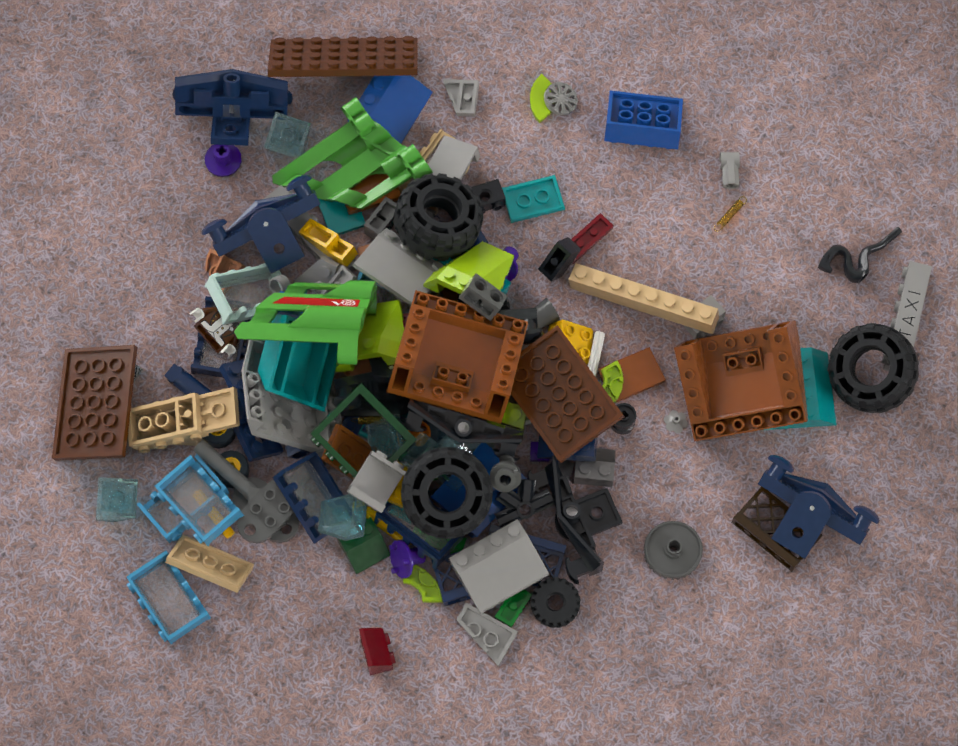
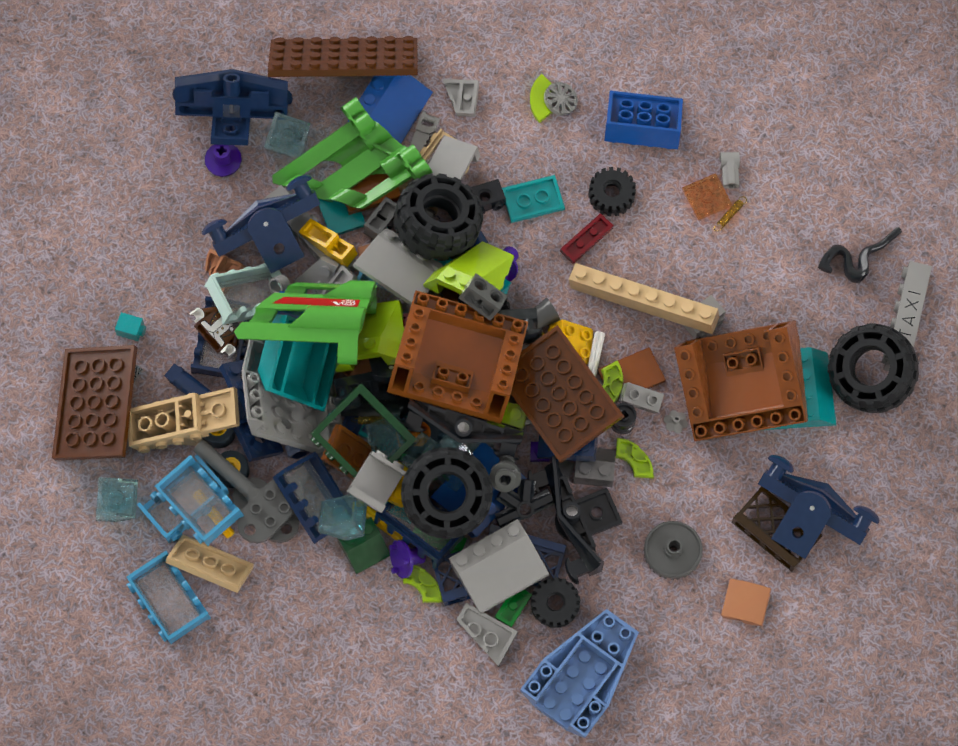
(130, 327): none -> teal brick
(376, 650): dark red slope -> none
(423, 132): none -> light grey piece
(559, 259): black brick -> none
(582, 674): none -> medium blue wedge
(607, 203): none -> black tyre
(635, 458): none -> lime tile
(641, 397): none -> light grey brick
(707, 196): none -> clear orange tile
(746, 602): none -> nougat slope

